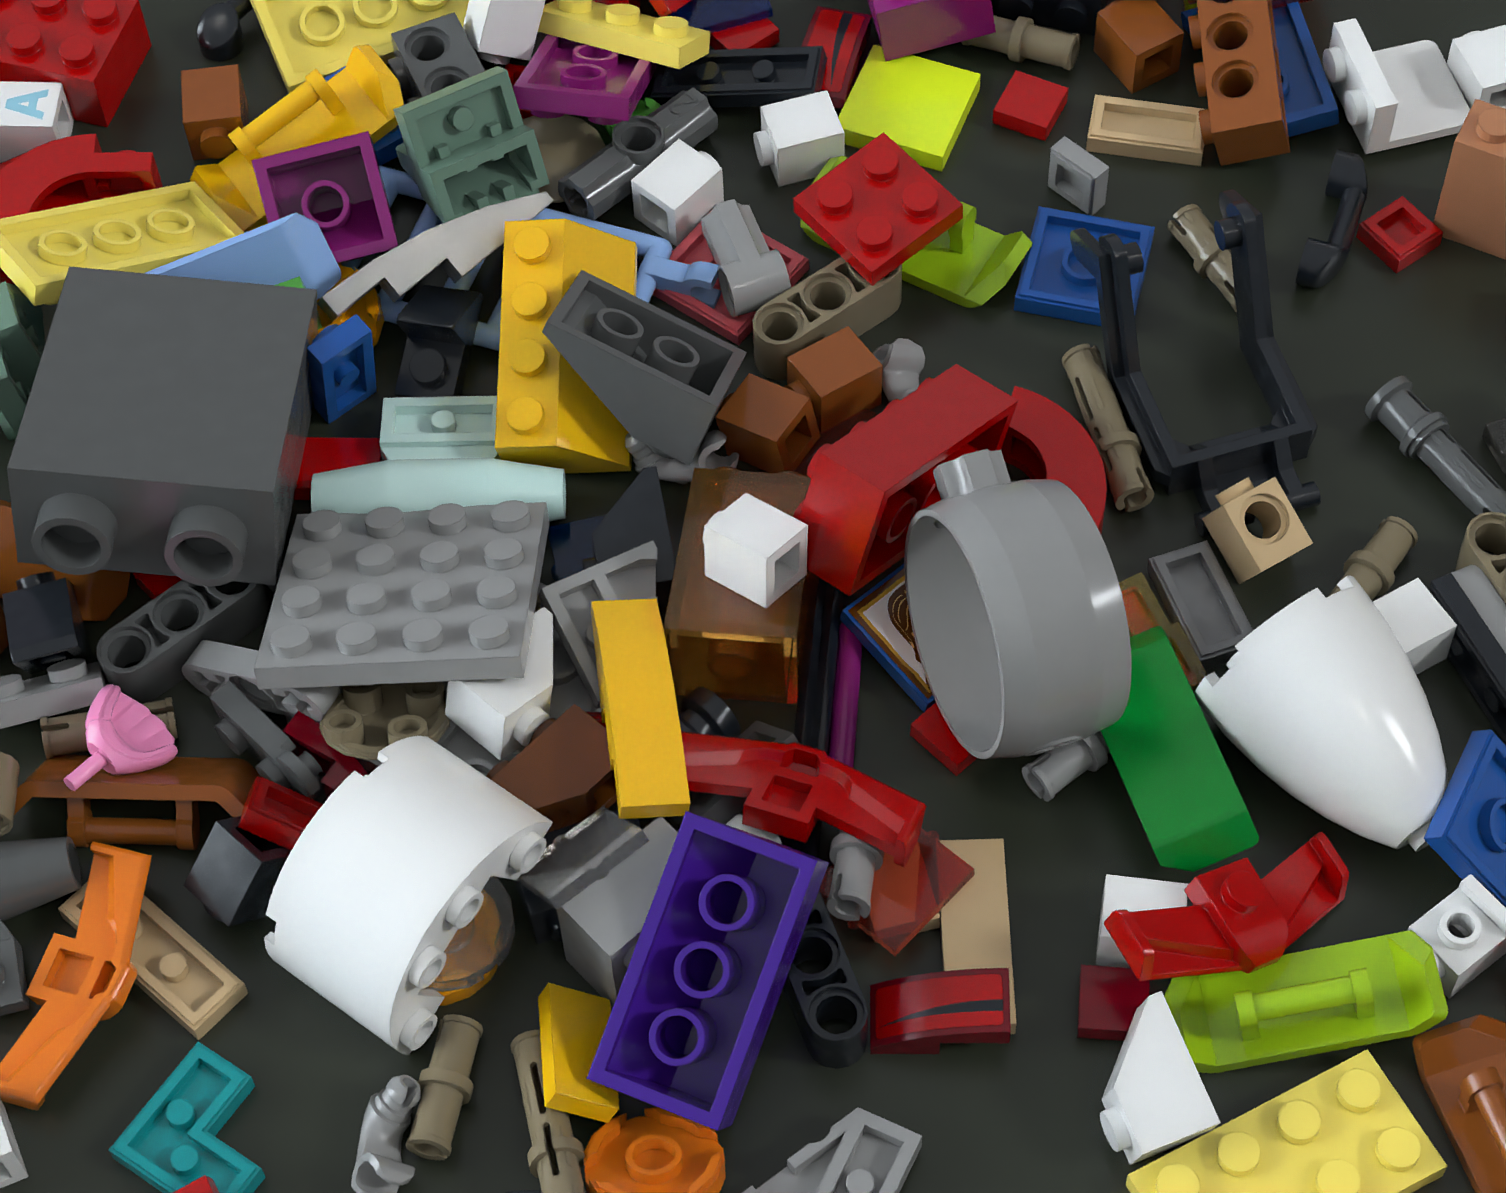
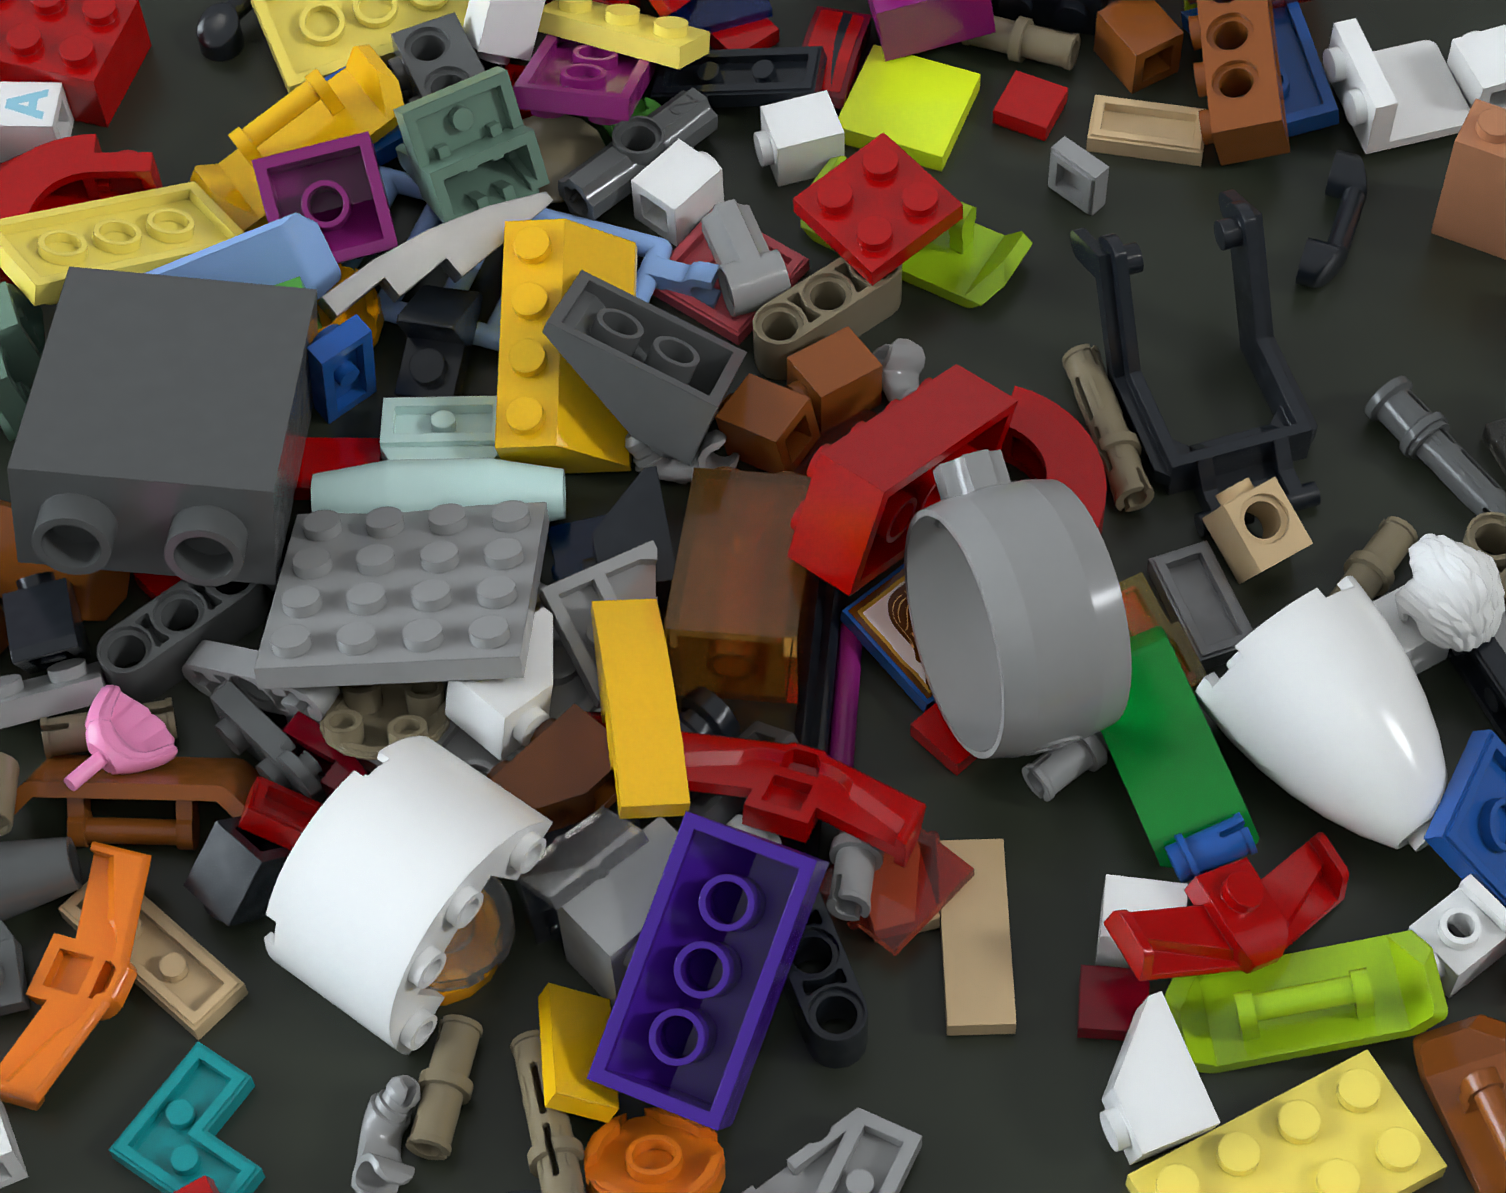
(213, 108): dark orange brick -> none
(755, 550): white brick -> none
(937, 1008): slope -> none
(1054, 279): blue tile -> none
(1200, 242): dark tan pin -> none
(1210, 848): none -> blue pin
(1399, 234): red tile -> none
(1452, 593): none -> white hair

